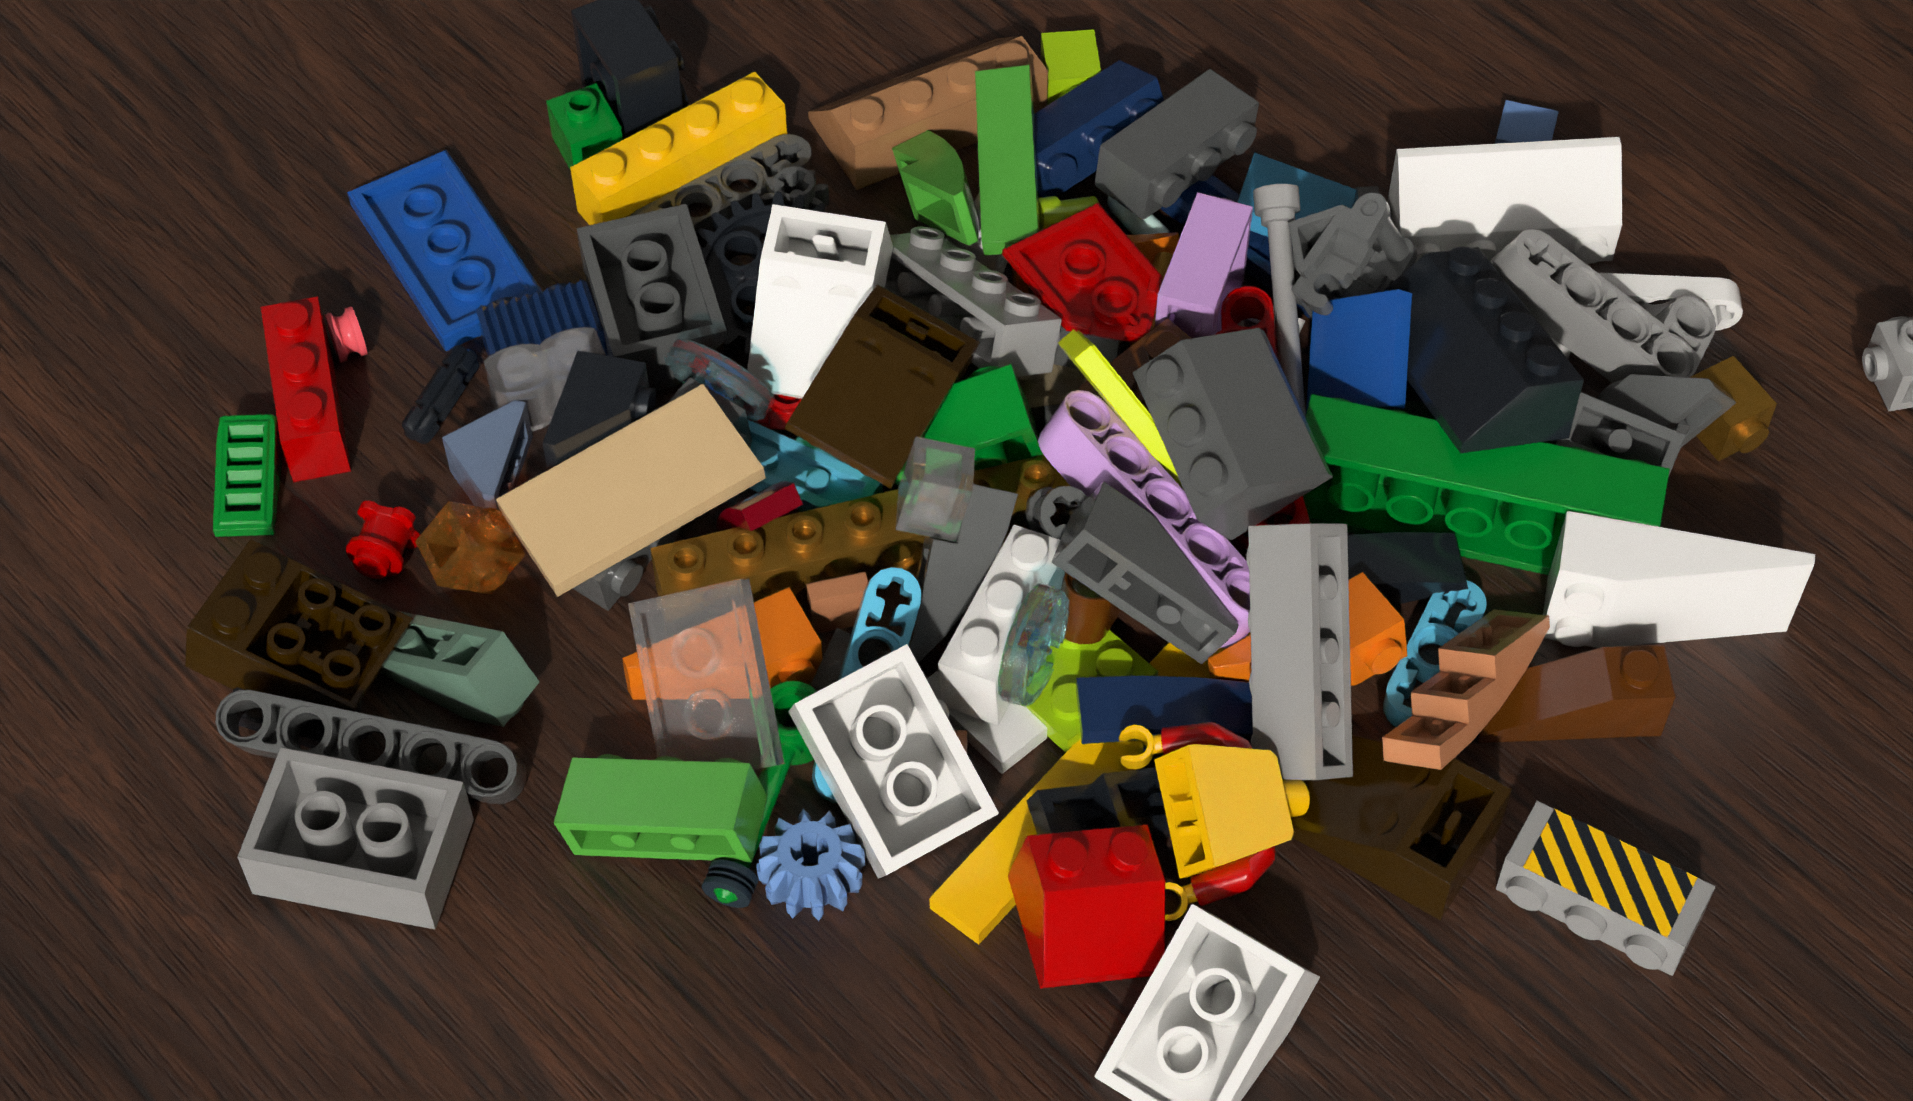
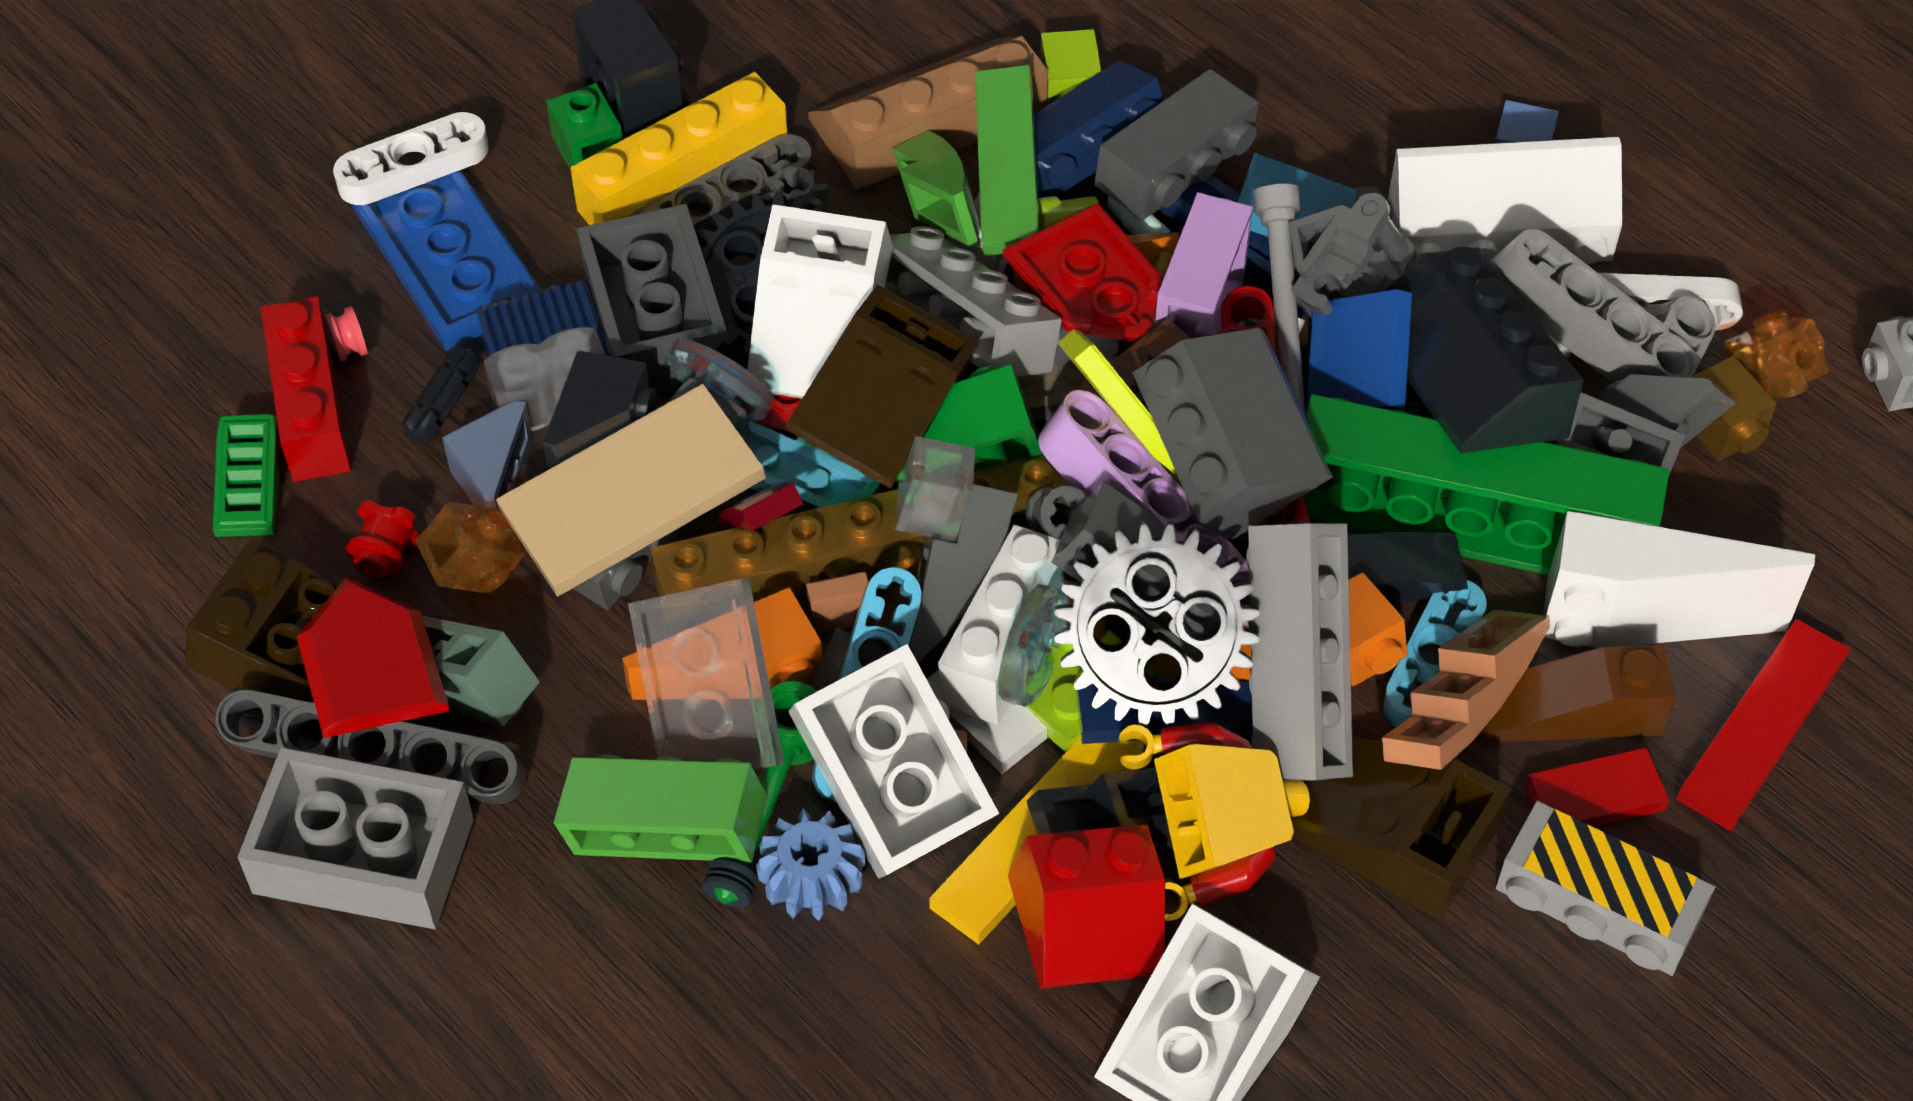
(369, 662): none -> red tile
(370, 158): none -> white beam
(1120, 667): none -> gear
(1602, 788): none -> red tile
(1763, 725): none -> red tile
(1781, 353): none -> clear orange brick

